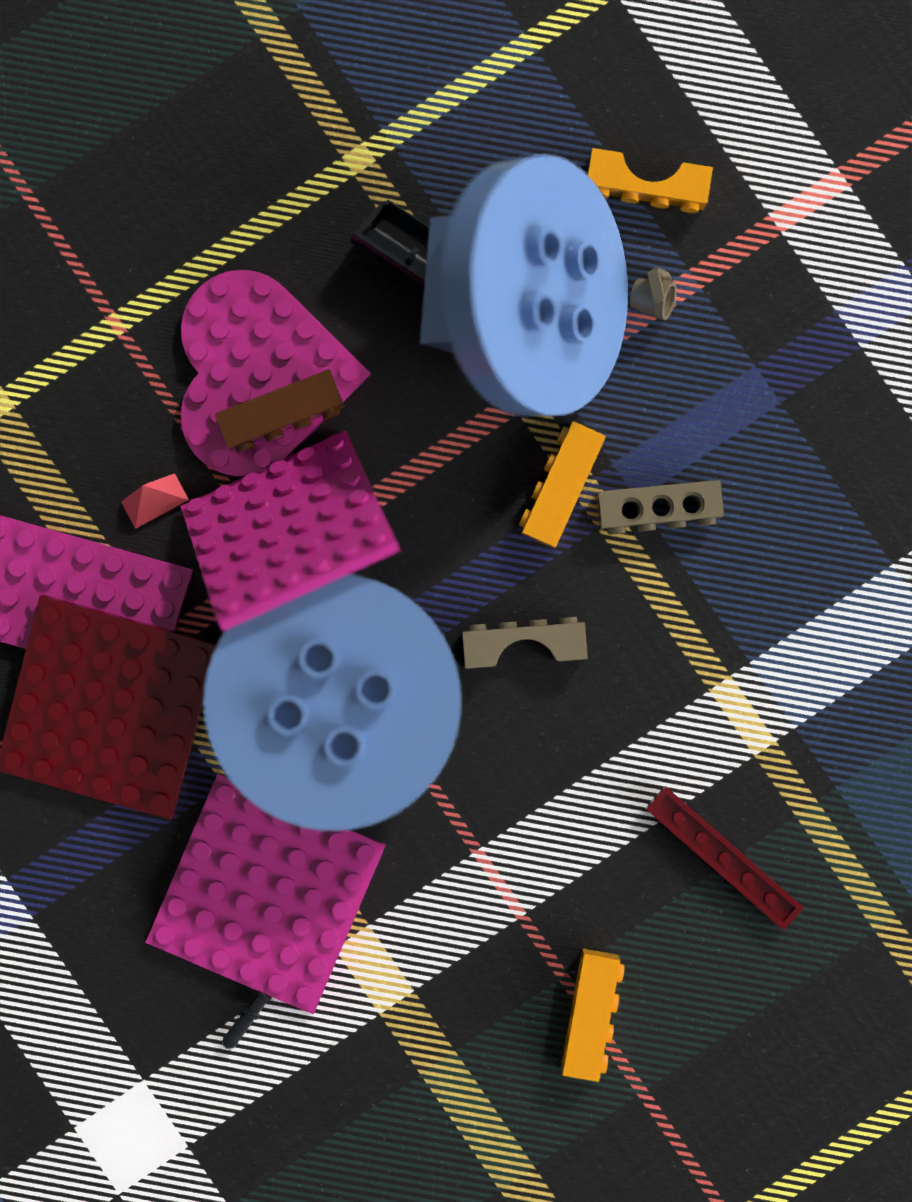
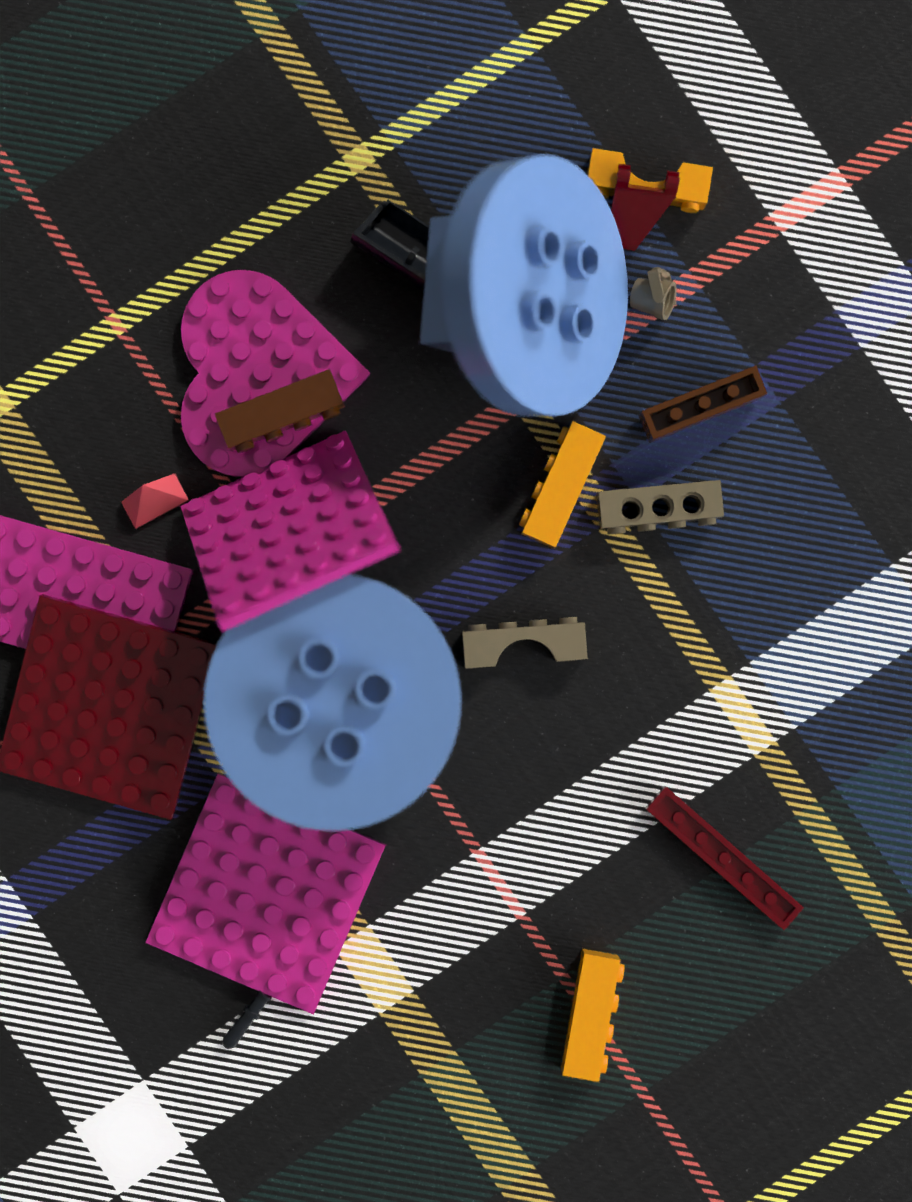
(640, 207): none -> dark red flag
(702, 404): none -> reddish brown brick

